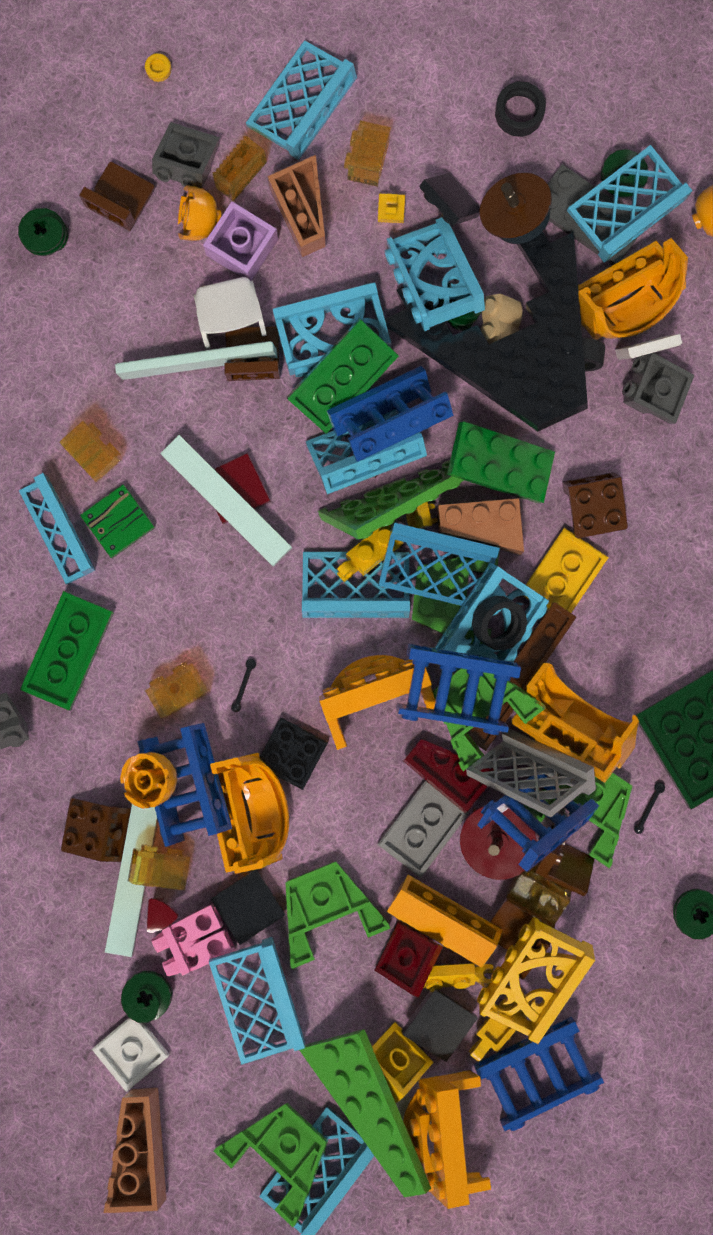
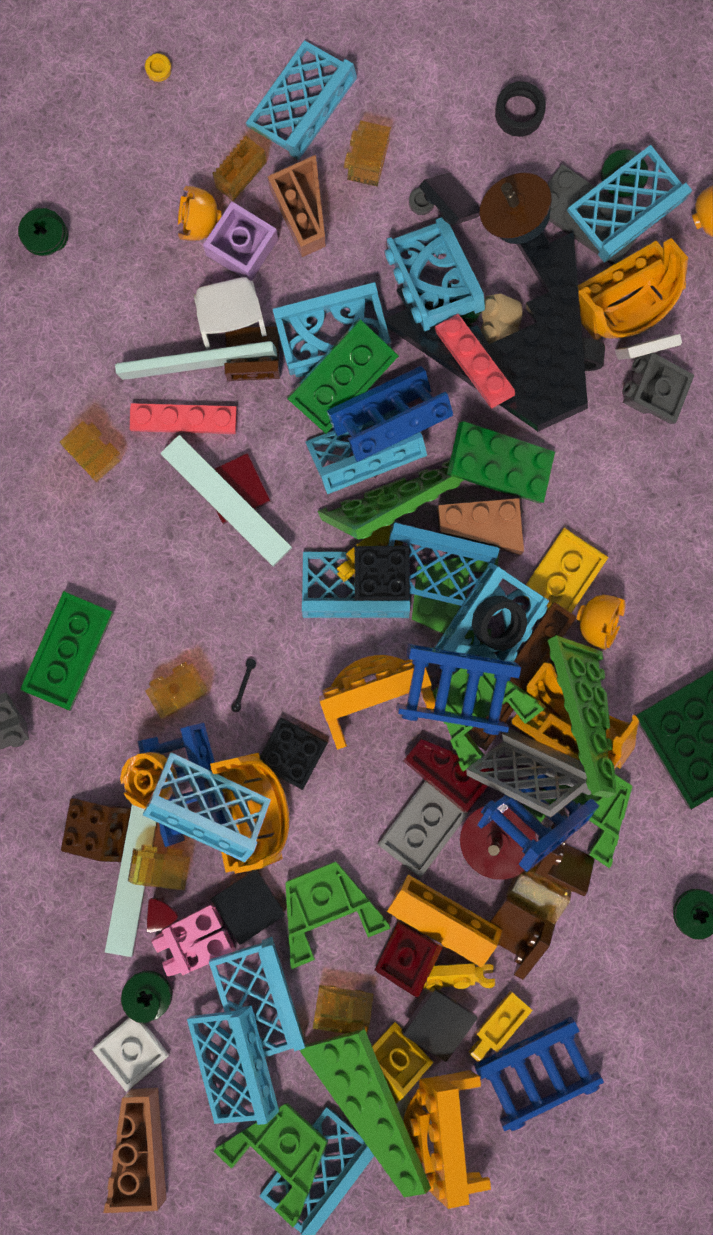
(63, 523): medium azure fence -> none
(117, 521): green tile -> none
(118, 196): reddish brown bracket -> none
(183, 418): none -> coral plate
(184, 155): dark grey plate -> none
(204, 828): none -> medium azure fence
(251, 1065): none -> medium azure fence
(342, 1010): none -> clear yellow brick
(381, 573): none -> black tile
(391, 208): yellow tile -> none
(418, 203): none -> dark grey tile
(421, 516): yellow tile -> none
(475, 361): none -> coral plate
(554, 999): yellow fence -> none
(588, 710): none -> bright green wing
(596, 504): reddish brown bracket -> none
(600, 620): none -> light orange cylinder
(658, 788): black hinge -> none

